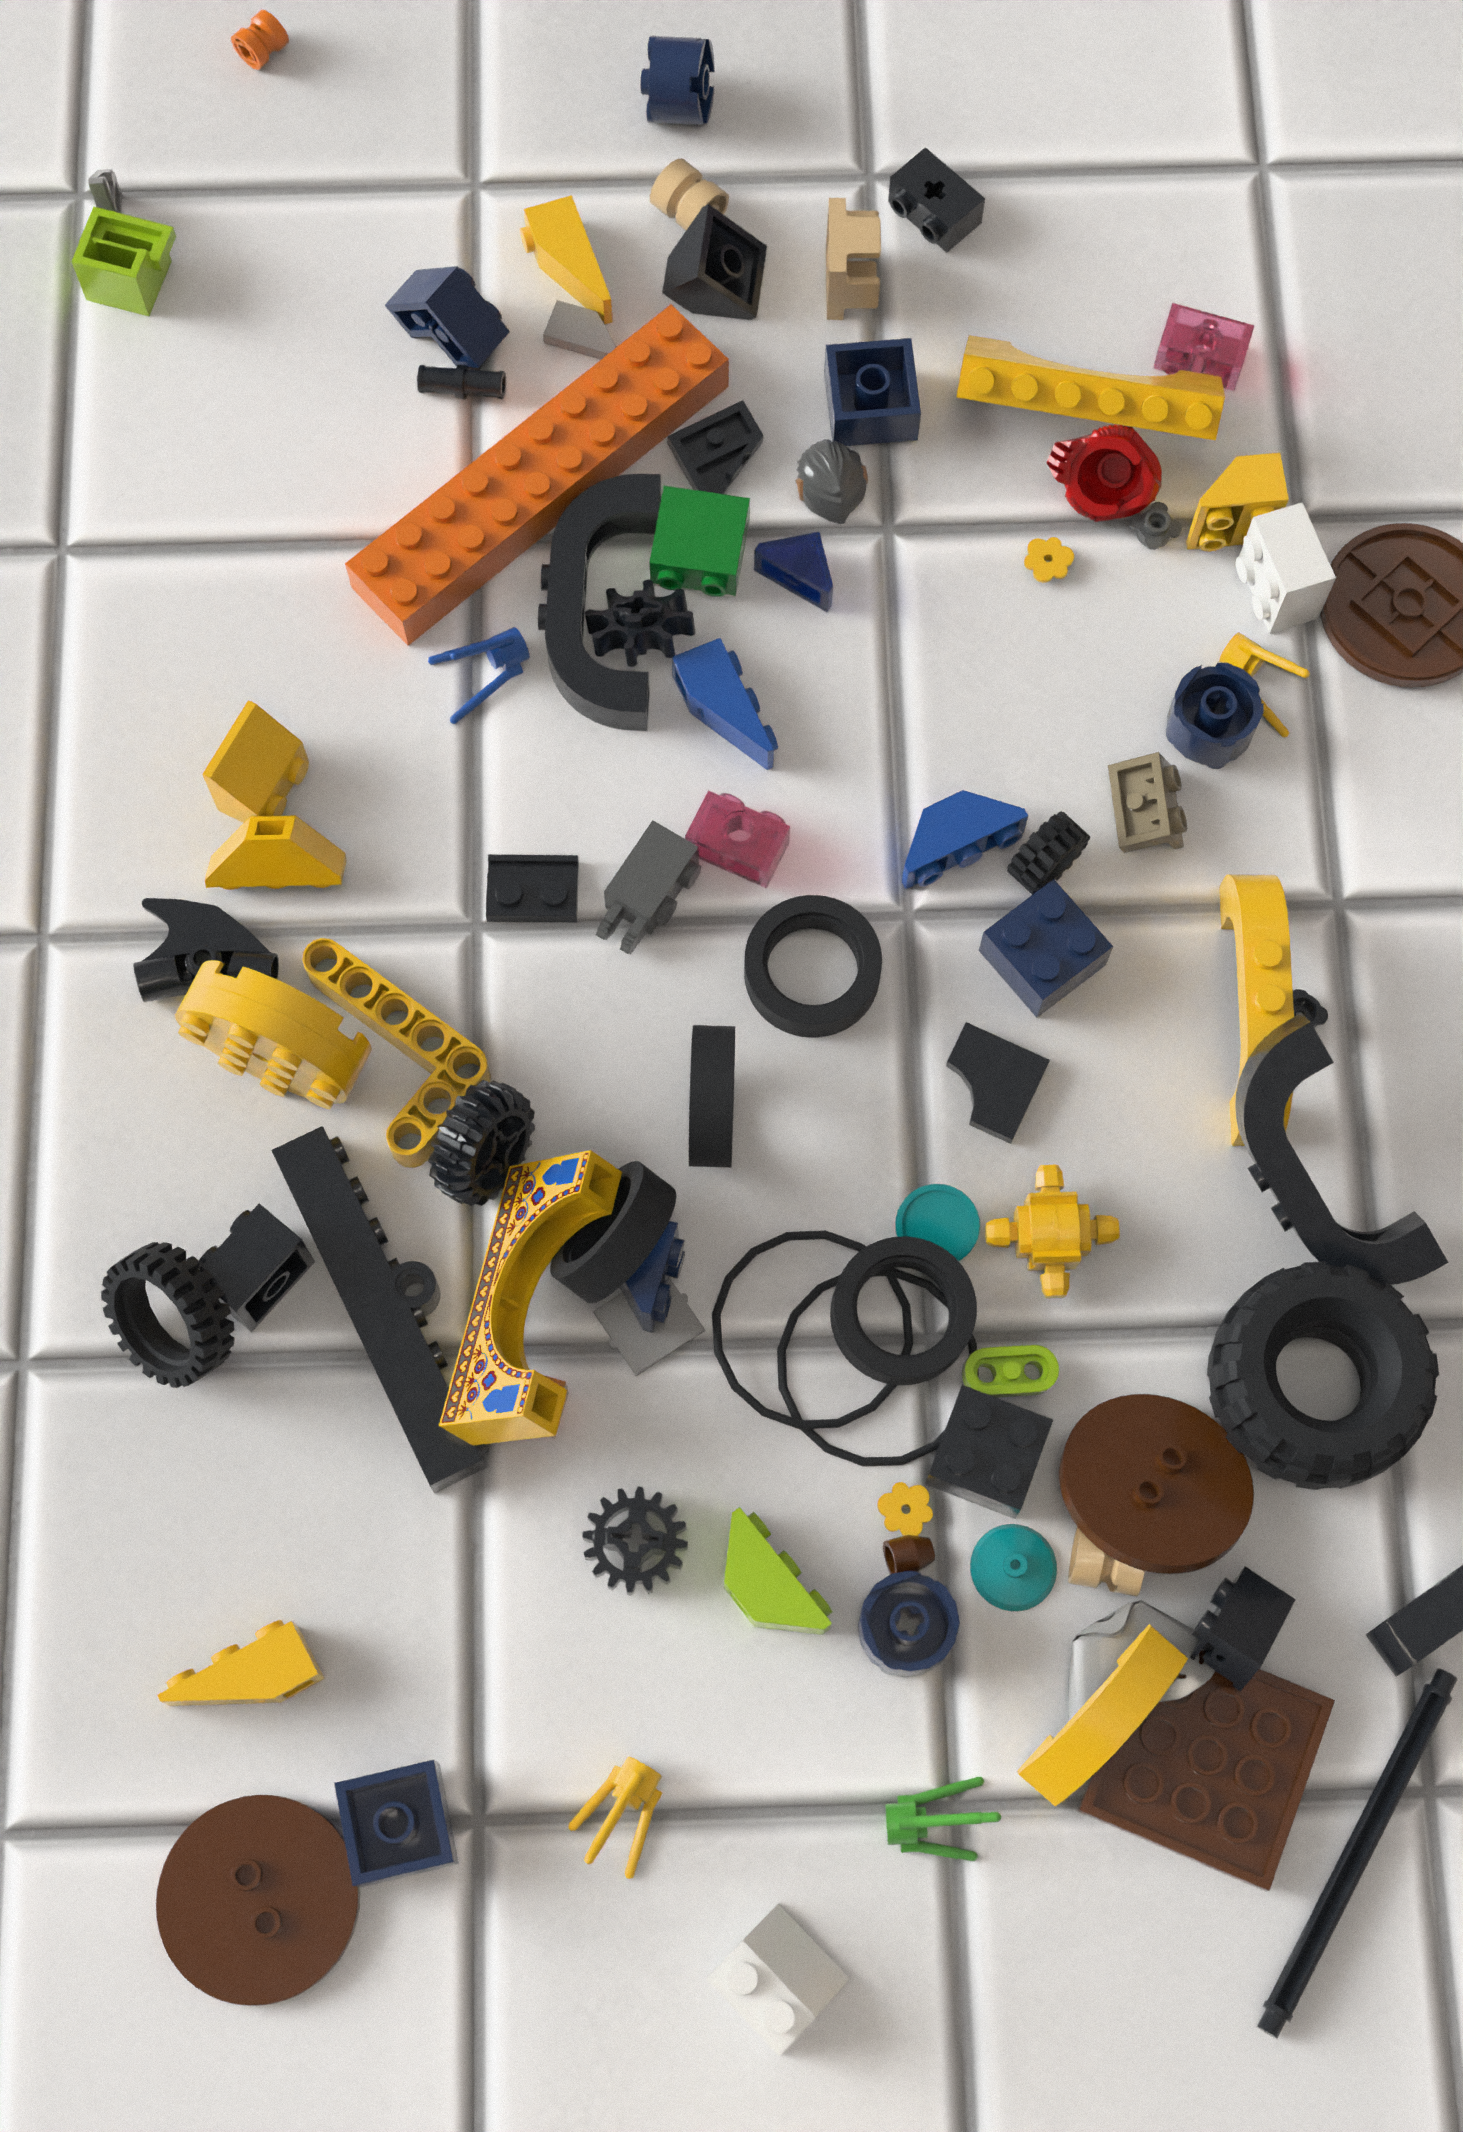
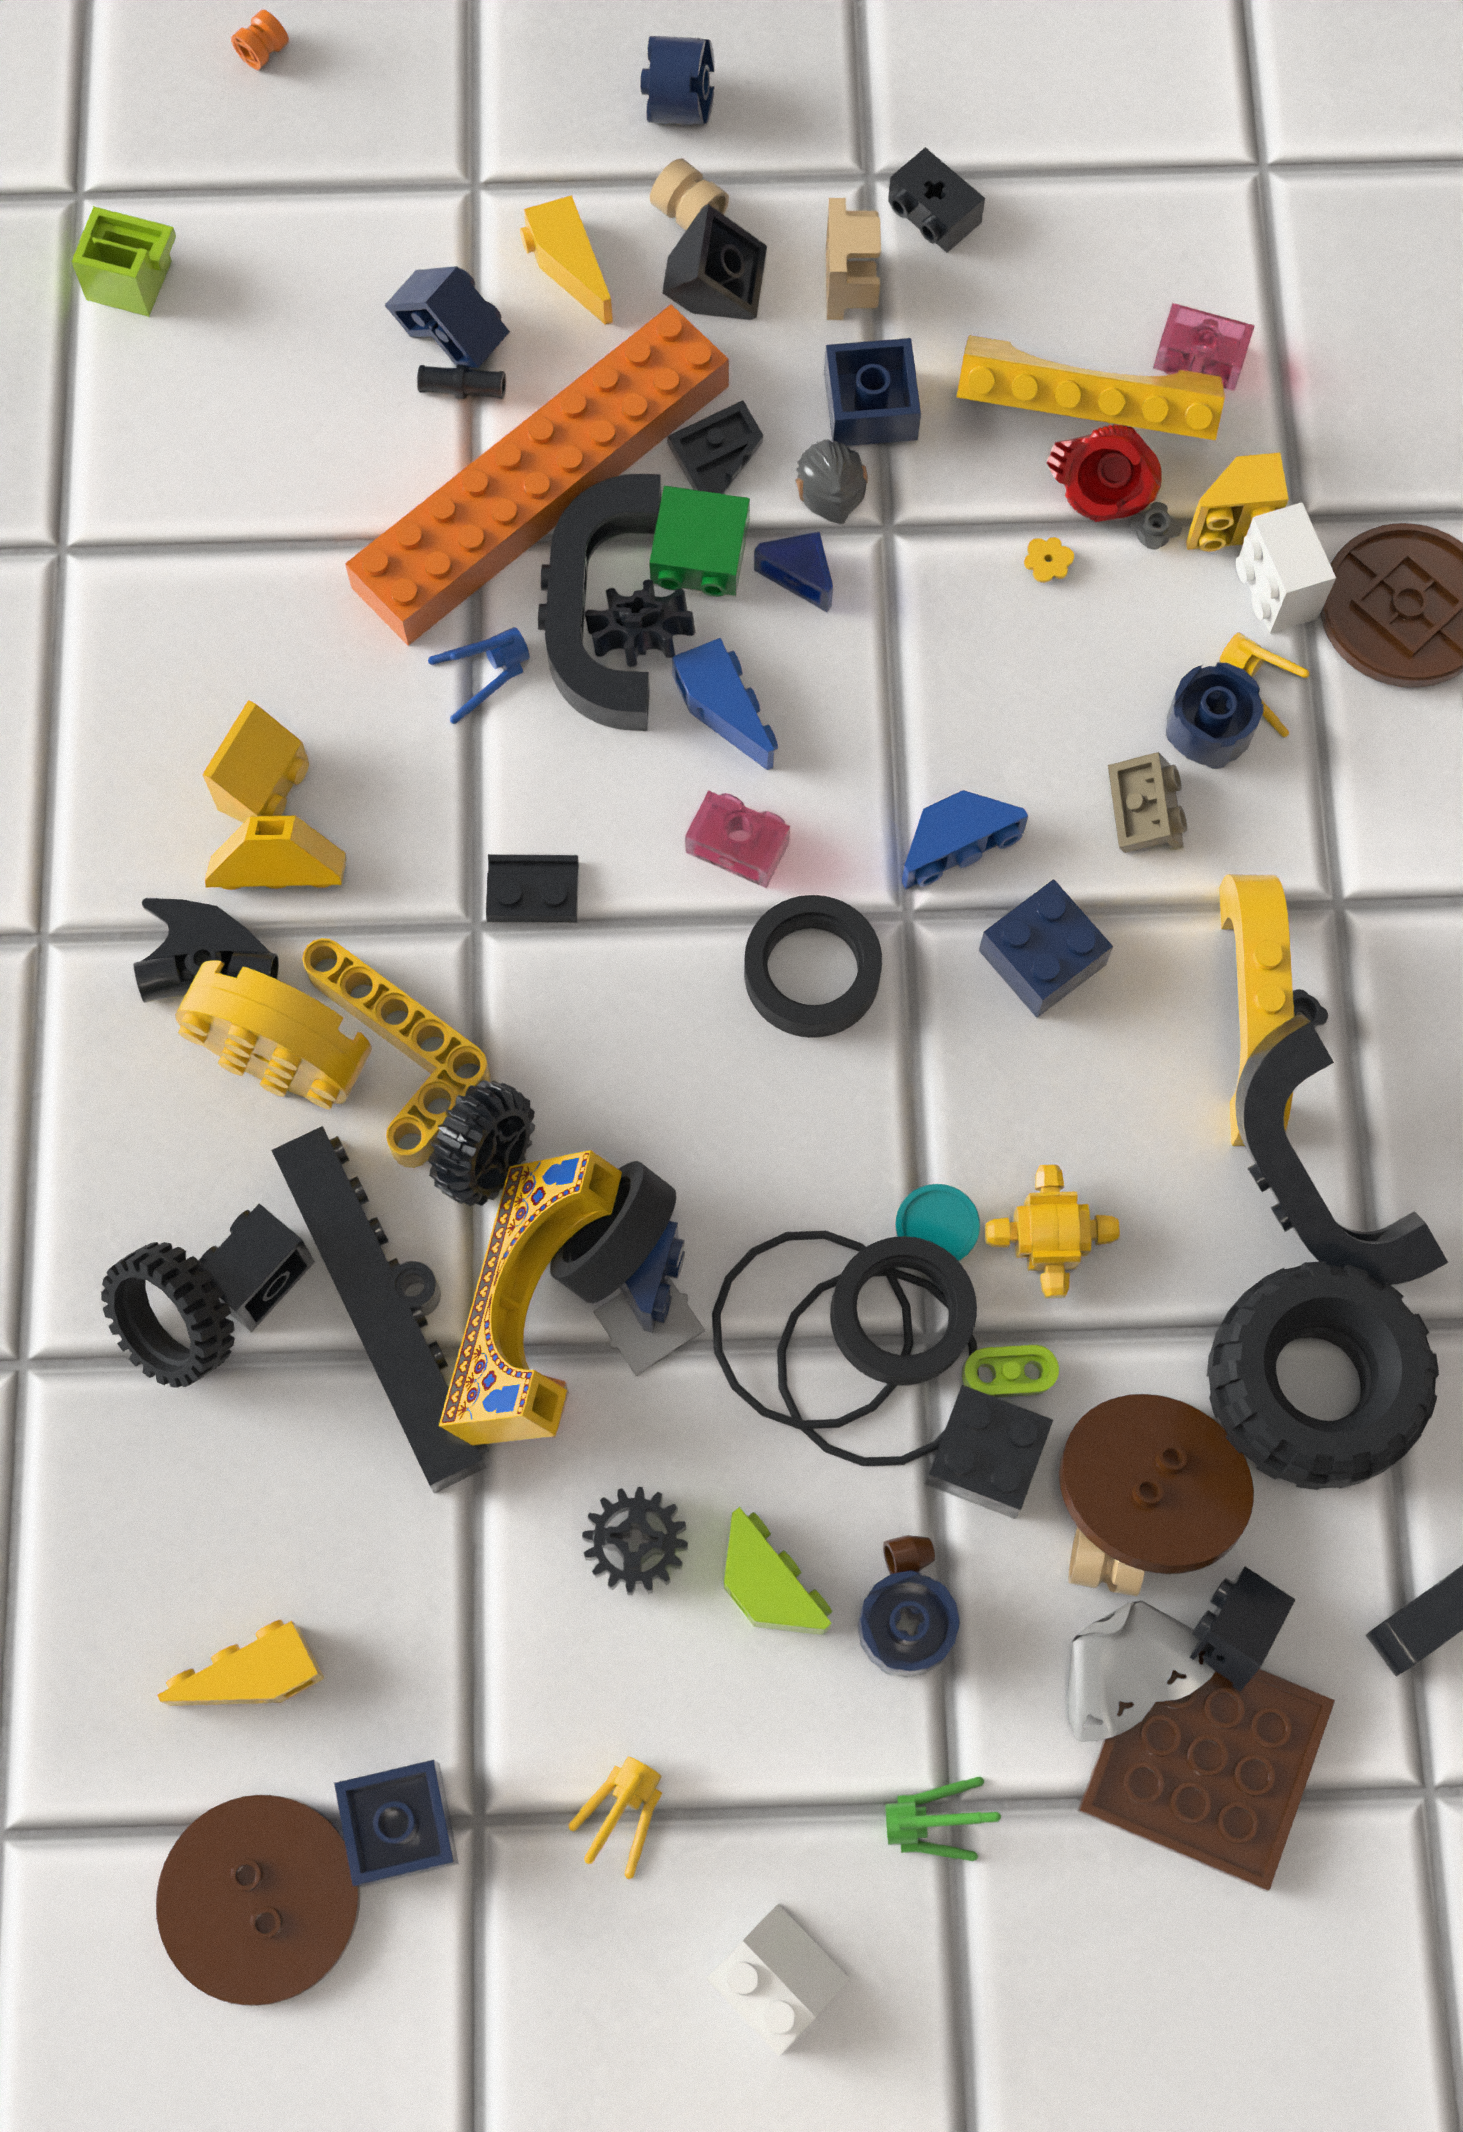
(106, 190): light grey tile -> none
(578, 331): light grey tile -> none
(649, 884): dark grey hinge -> none
(711, 1096): black tyre -> none
(915, 1499): yellow plant -> none
(999, 1079): black tile -> none
(1013, 1567): teal piece -> none
(1048, 852): black tyre -> none
(1106, 1718): yellow slope -> none
(1357, 1853): black piece -> none

